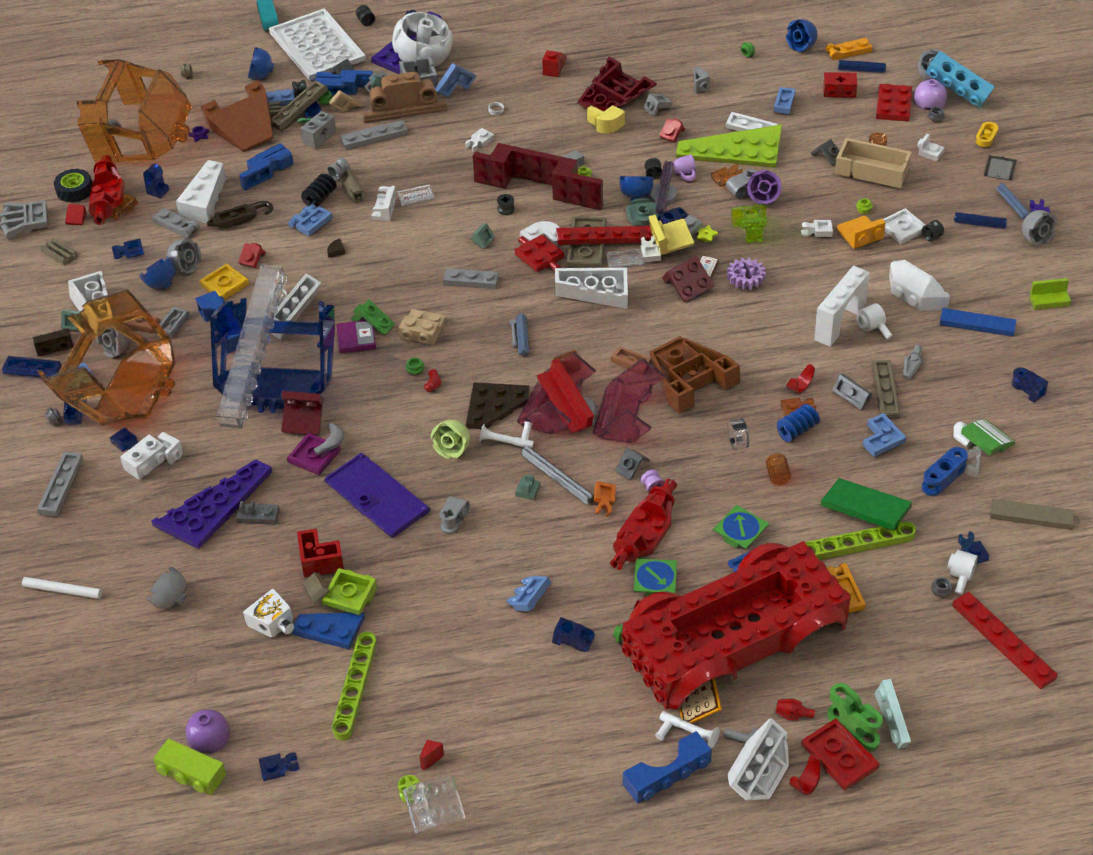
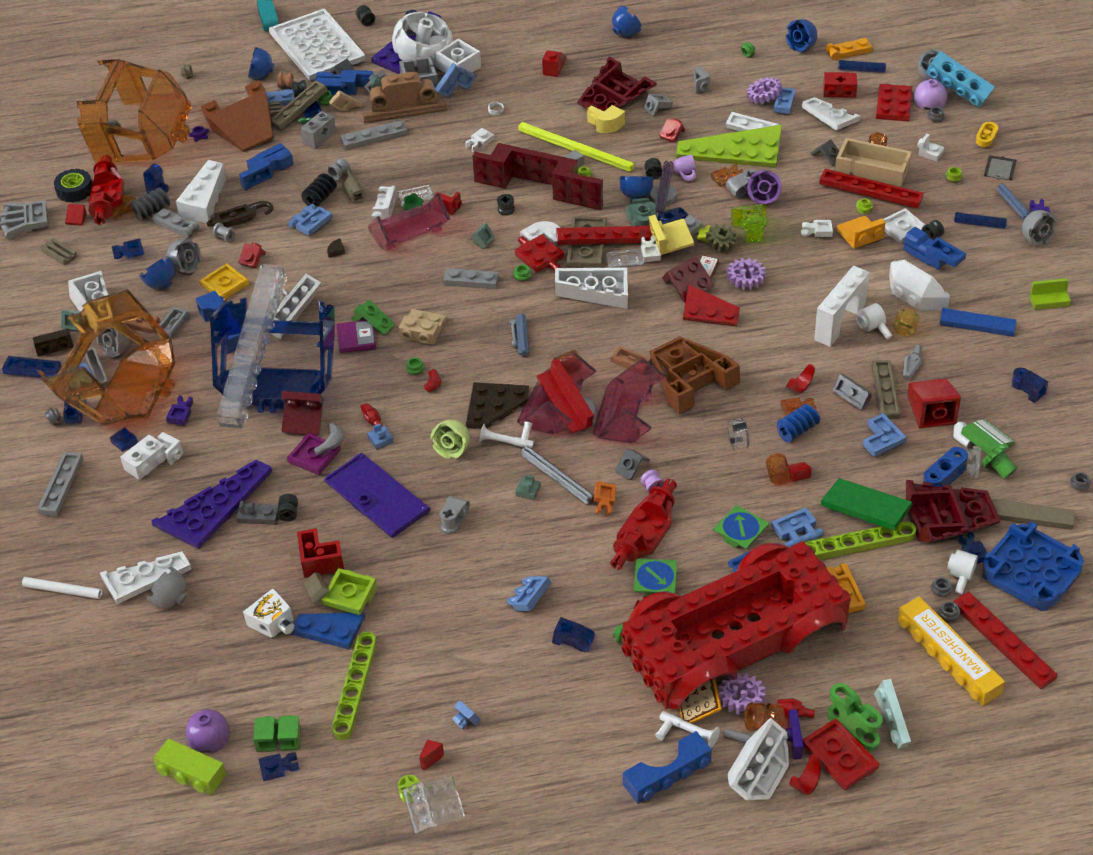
(95, 366): none -> light grey piece
(135, 580): none -> white wing
(150, 202): none -> dark grey piece
(180, 413): none -> dark purple plate
(224, 232): none -> light grey bush
(266, 733): none -> bright green piece
(285, 80): none -> nougat wheel
(287, 507): none -> pearl dark grey wheel
(370, 414): none -> red piece
(380, 436): none -> medium blue tile
(409, 223): none -> clear pink windscreen
(414, 199): none -> green plant
(451, 204): none -> red bracket
(459, 54): none -> white piece
(465, 715): none -> medium blue tile
(522, 272): none -> bright green plate
(573, 145): none -> neon yellow axle
(625, 23): none -> blue cylinder
(709, 309): none -> red wing
(721, 238): none -> olive gear
(735, 688): none -> lavender gear
(758, 713): none -> clear orange wheel
(764, 90): none -> lavender gear
(794, 734): none -> dark purple plate
(796, 523): none -> medium blue plate
(800, 471): none -> red slope
(826, 113): none -> white wing
(871, 188): none -> red plate
(906, 321): none -> clear yellow head
(932, 252): none -> blue plate
(934, 402): none -> red slope
(948, 511): none -> dark red wedge
(950, 651): none -> yellow brick
(951, 607): none -> flat silver plate
(954, 174): none -> lime plate
(1000, 461): none -> bright green gear
(1032, 566): none -> blue plate
(1080, 481): none -> flat silver plate

